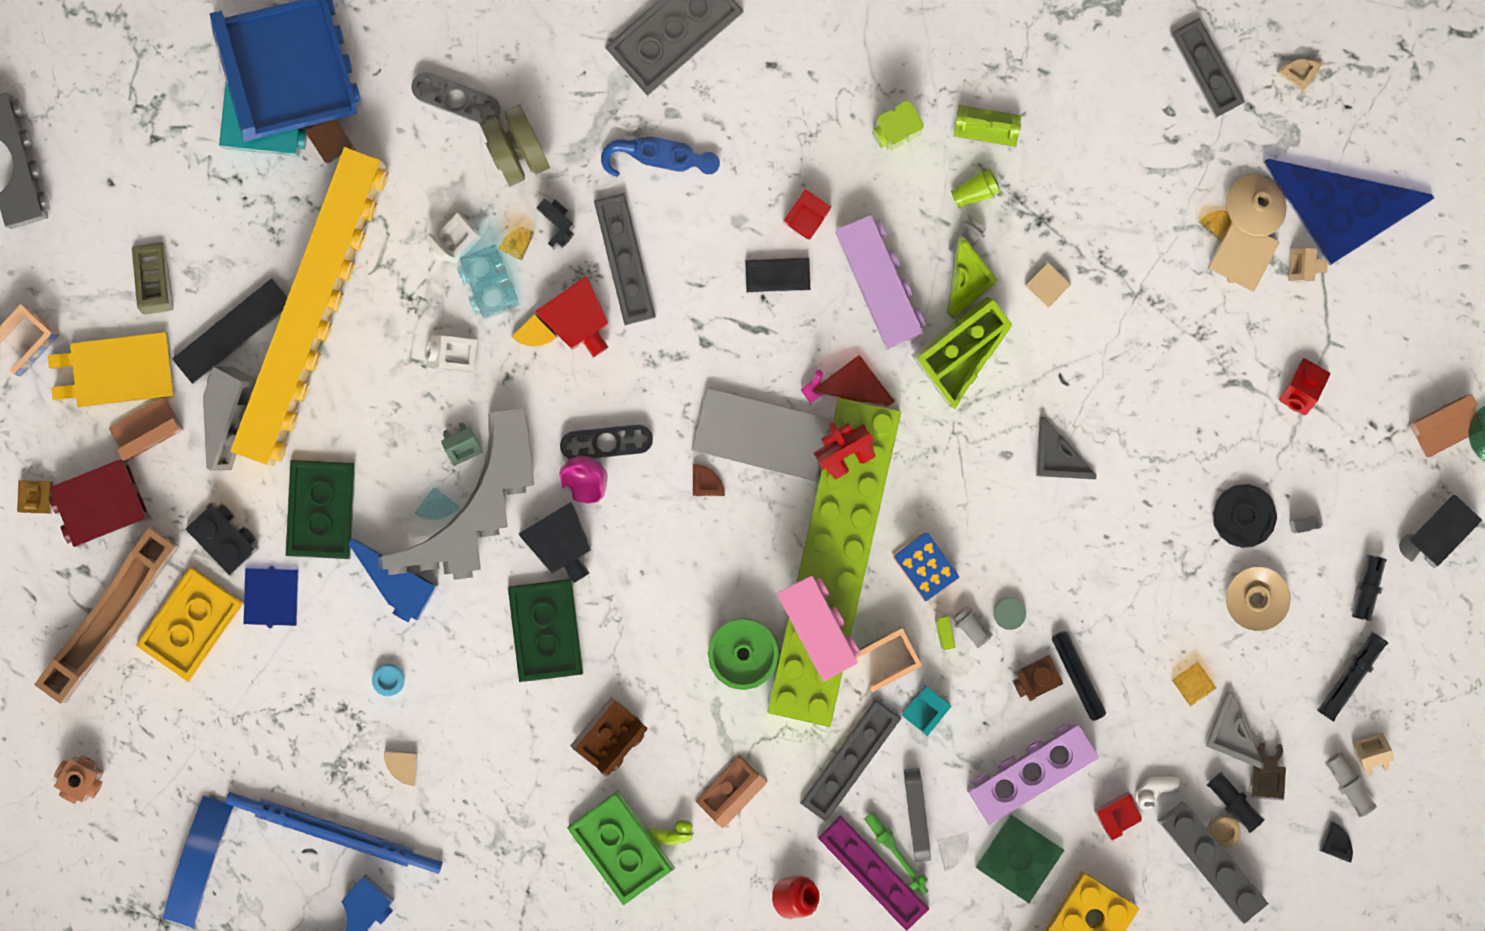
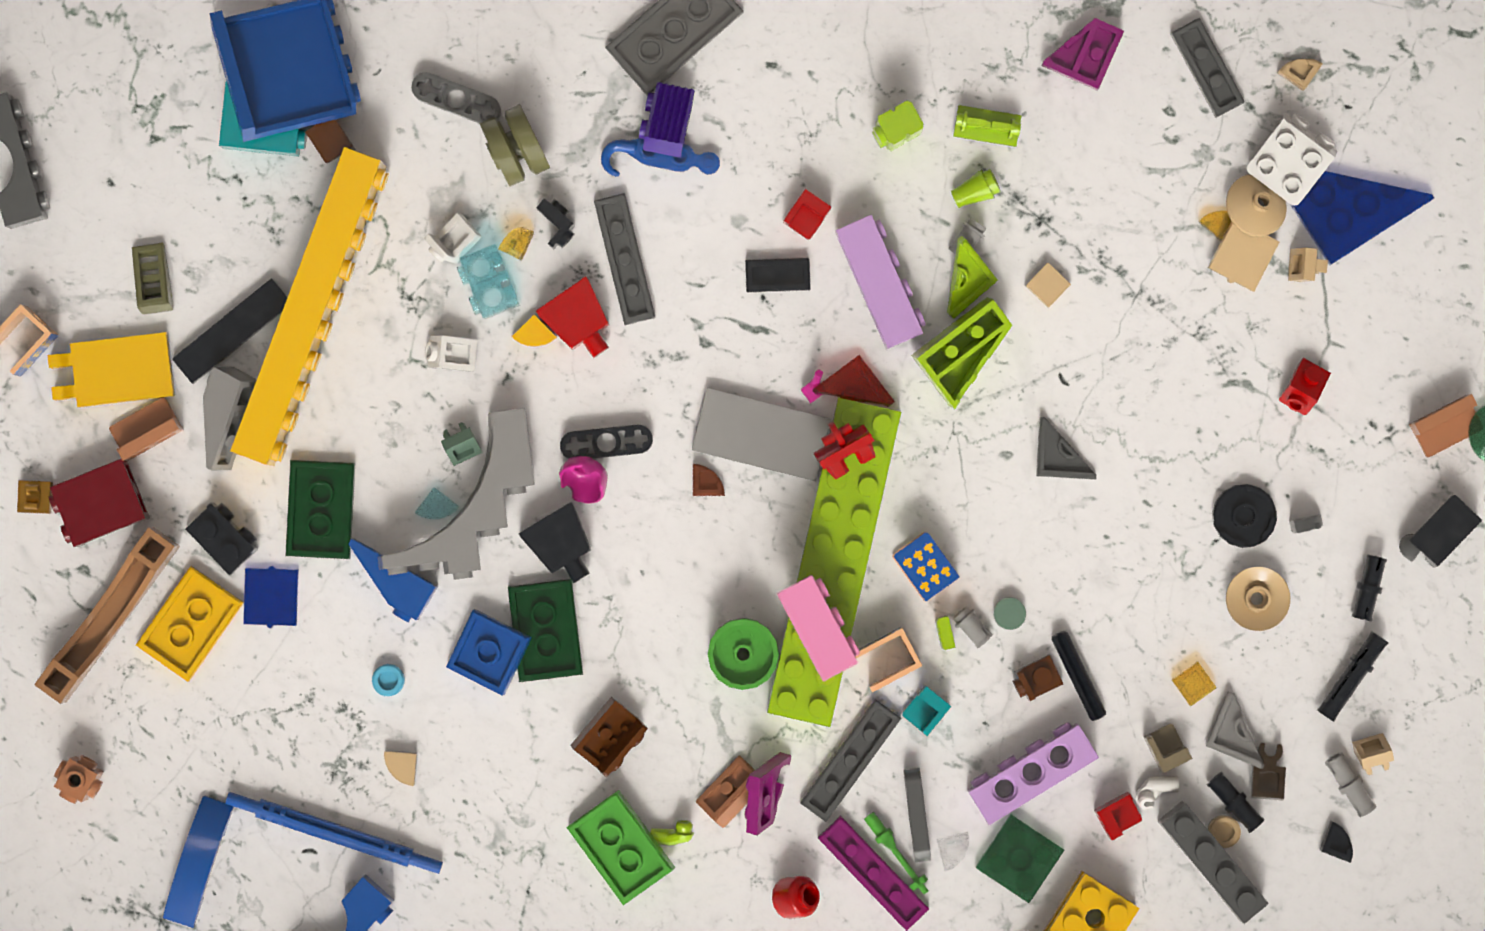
(488, 652): none -> blue tile
(668, 119): none -> dark purple brick
(764, 794): none -> magenta wing
(1086, 54): none -> magenta wing
(1167, 748): none -> dark tan panel
(1292, 159): none -> white bracket

